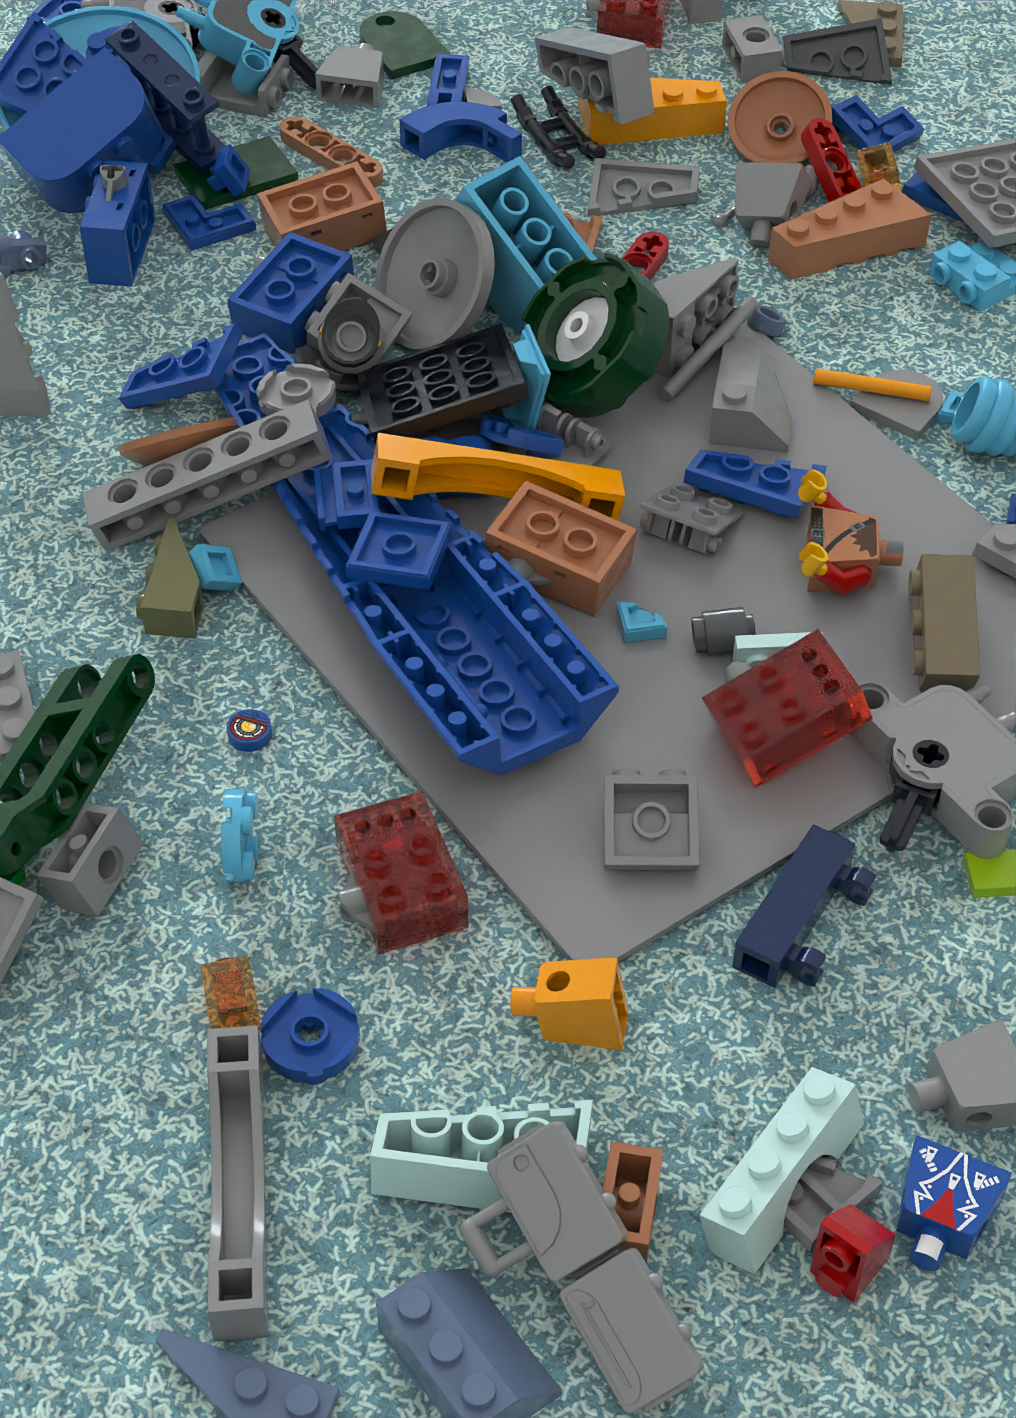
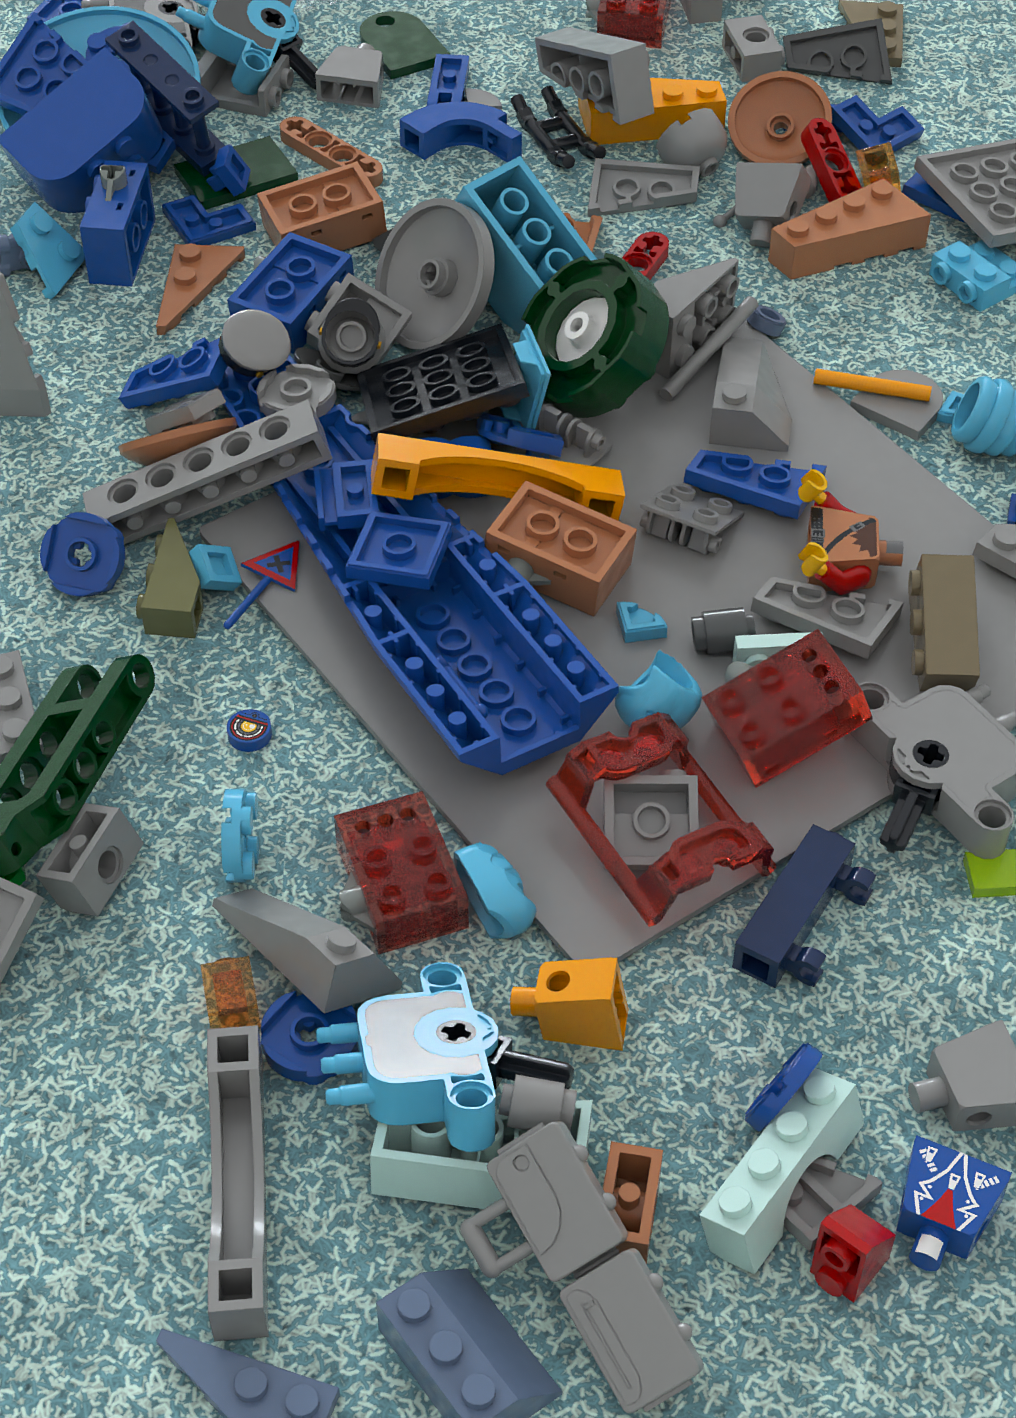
(47, 248): none -> medium azure wing
(106, 550): none -> blue plate
(186, 412): none -> light grey hinge
(191, 278): none -> nougat wing
(254, 343): none -> light grey piece
(273, 566): none -> piece
(309, 950): none -> light grey wedge
(431, 1059): none -> medium azure piece
(494, 891): none -> medium azure piece
(536, 1101): none -> light grey brick
(663, 689): none -> medium azure piece
(690, 857): none -> clear red piece
(694, 143): none -> light grey cylinder
(783, 1086): none -> blue tile
(844, 621): none -> light grey wing

